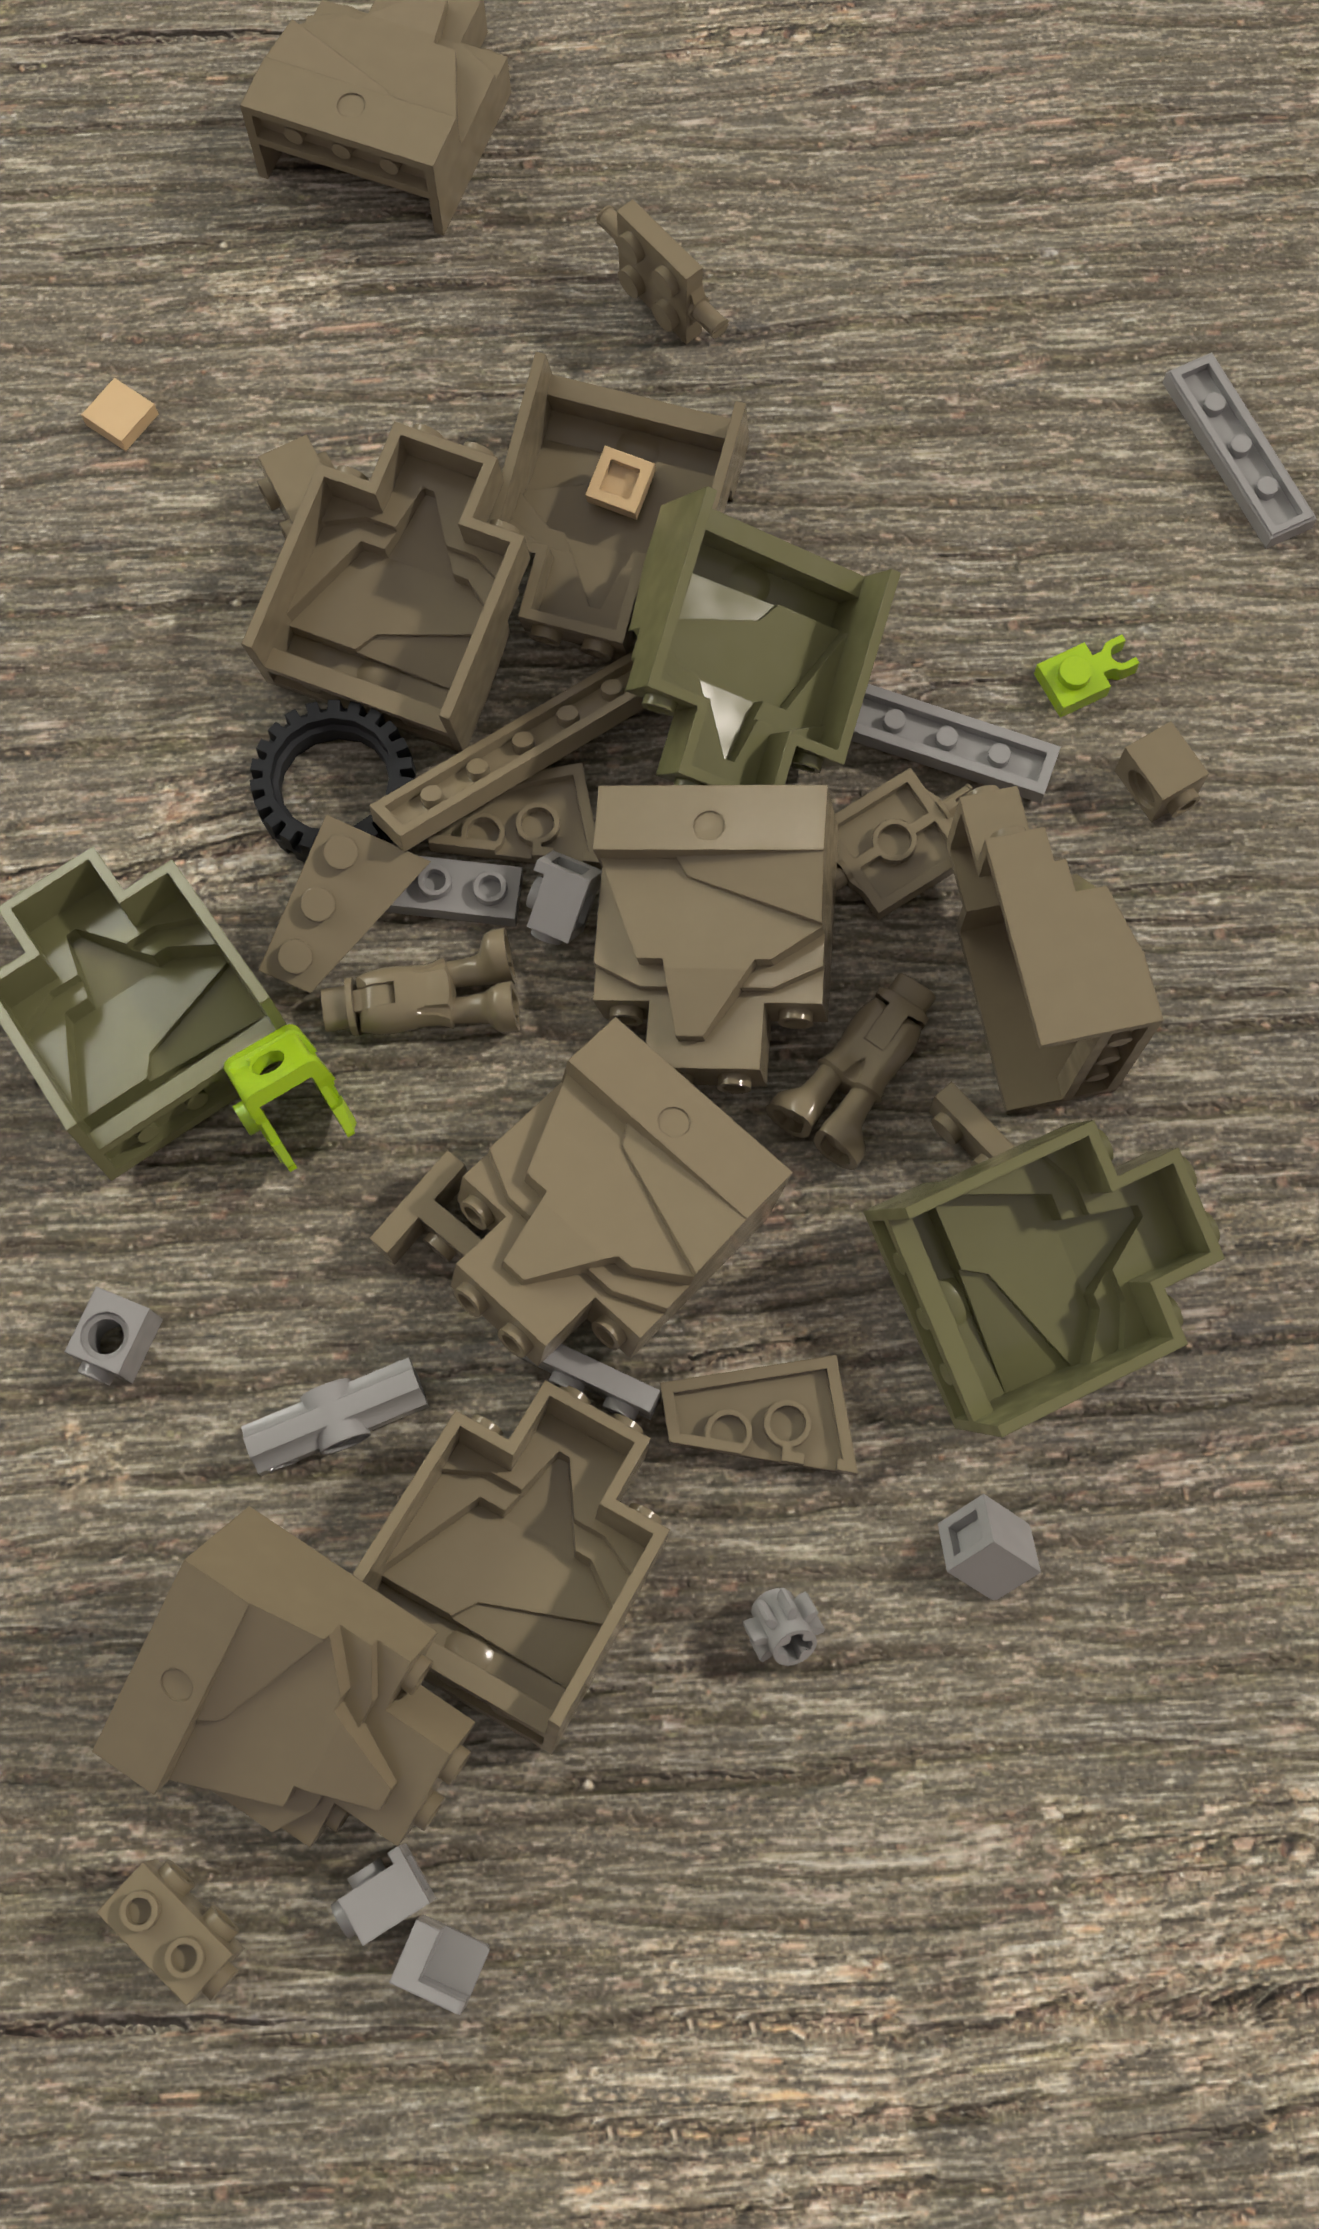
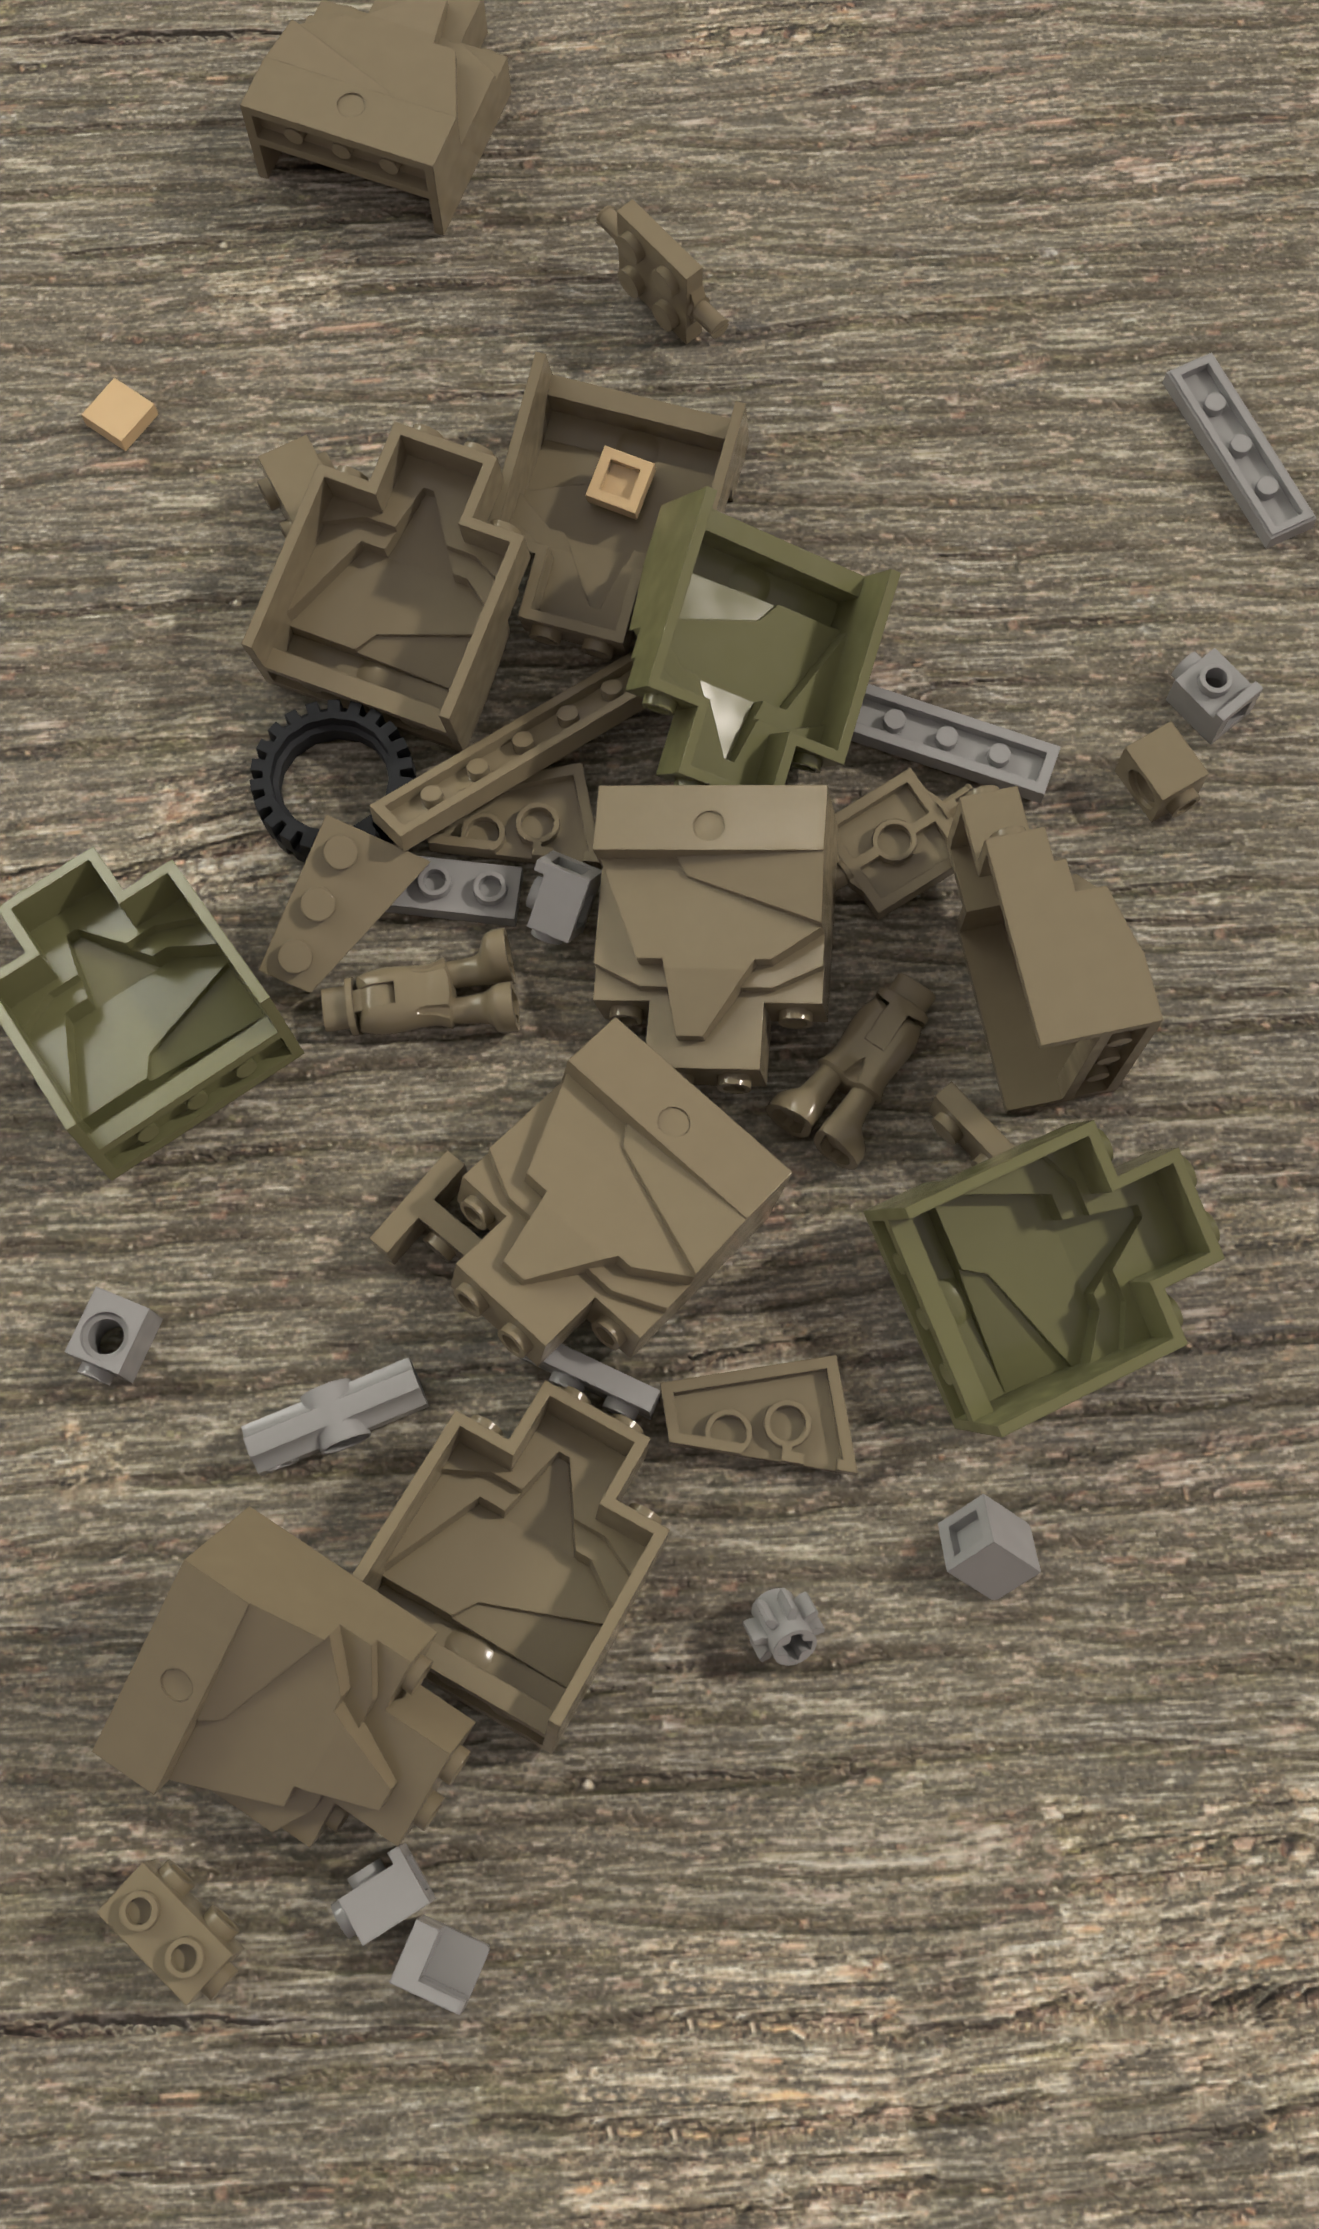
(298, 1065): lime piece -> none
(1080, 678): lime plate -> none
(1211, 694): none -> light grey brick

